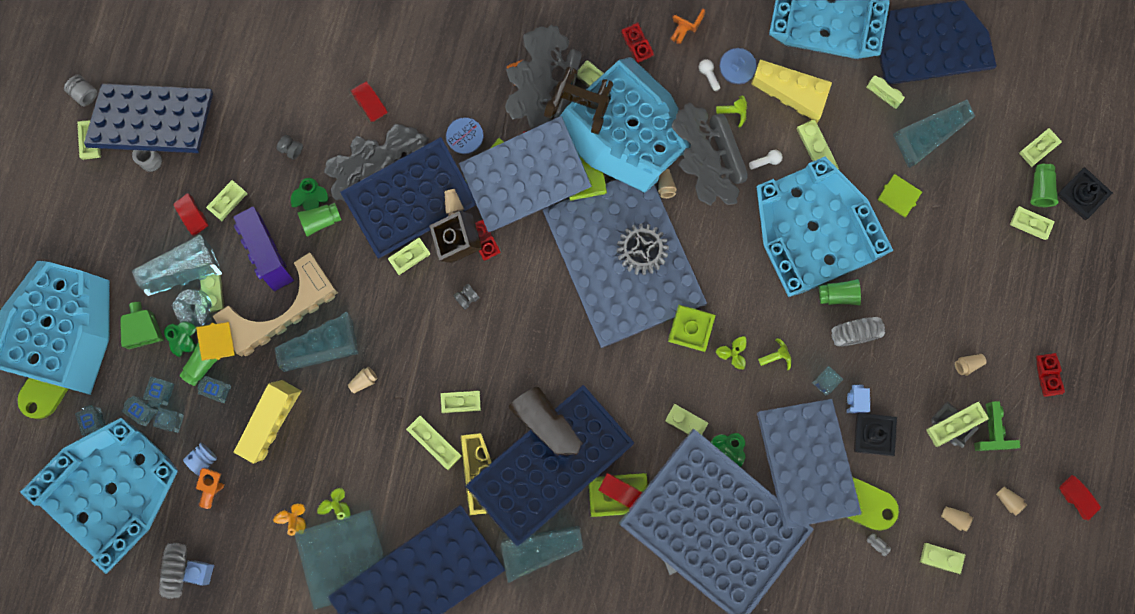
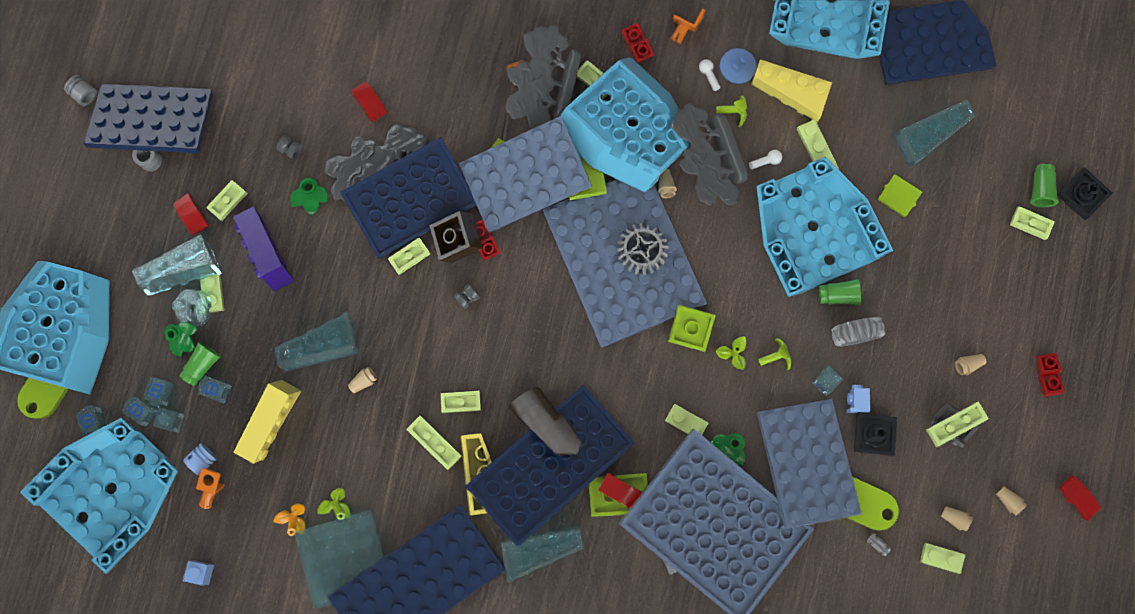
(86, 153): yellowish green plate -> none
(139, 327): bright green torso -> none
(173, 570): light grey gear -> none
(215, 341): yellow piece -> none
(313, 291): tan arch -> none
(319, 218): bright green plant -> none
(452, 202): tan cone -> none
(464, 135): medium blue piece -> none
(567, 91): dark brown connector -> none
(884, 91): yellowish green plate -> none
(996, 431): bright green bracket -> none
(1040, 147): yellowish green plate -> none

